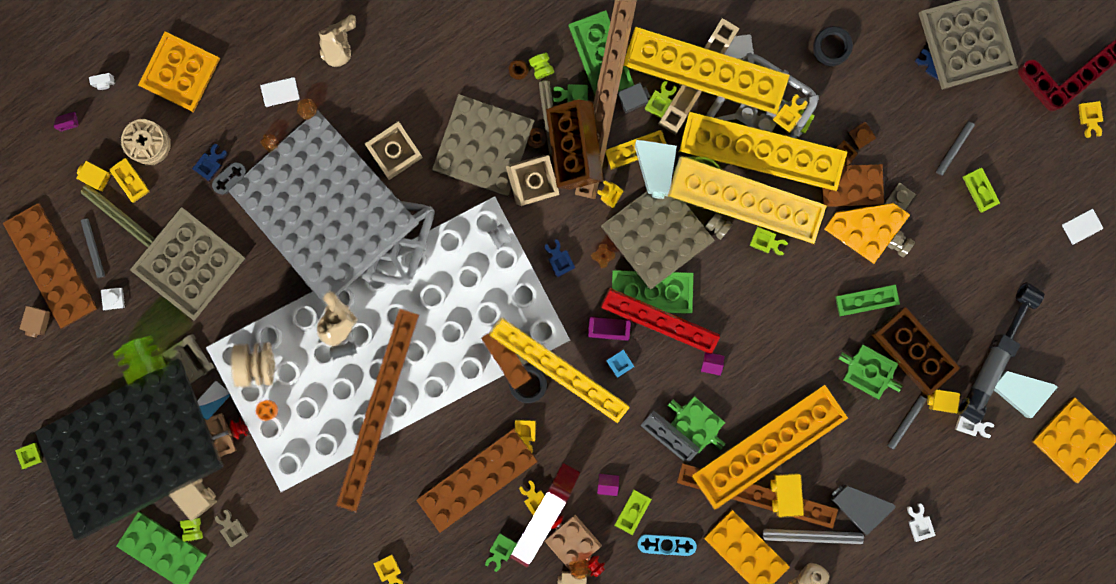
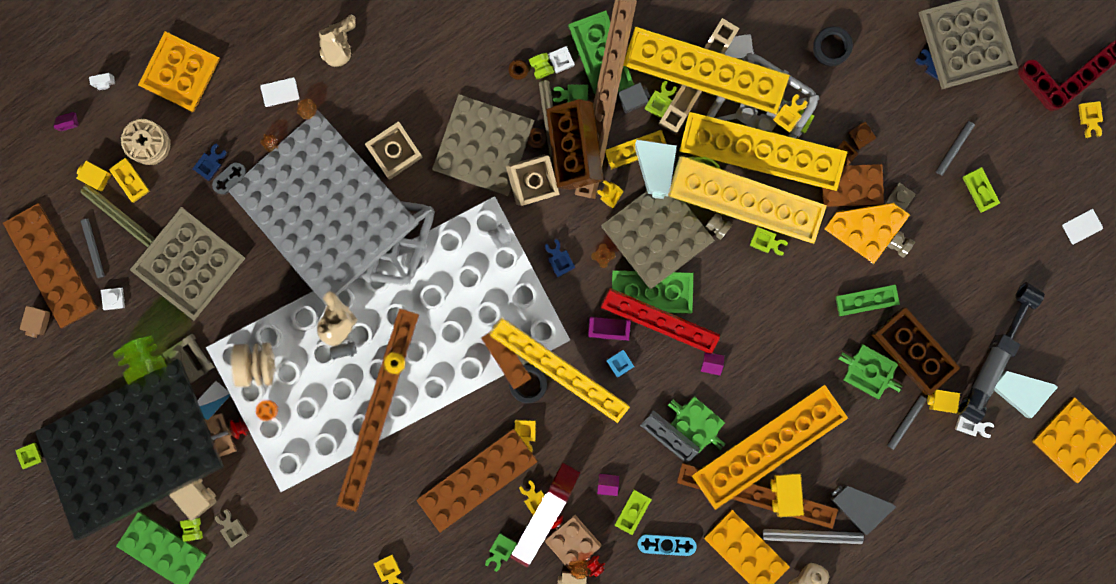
(401, 363): none -> yellow plate
(561, 59): none -> white plate
(920, 526): white plate -> none

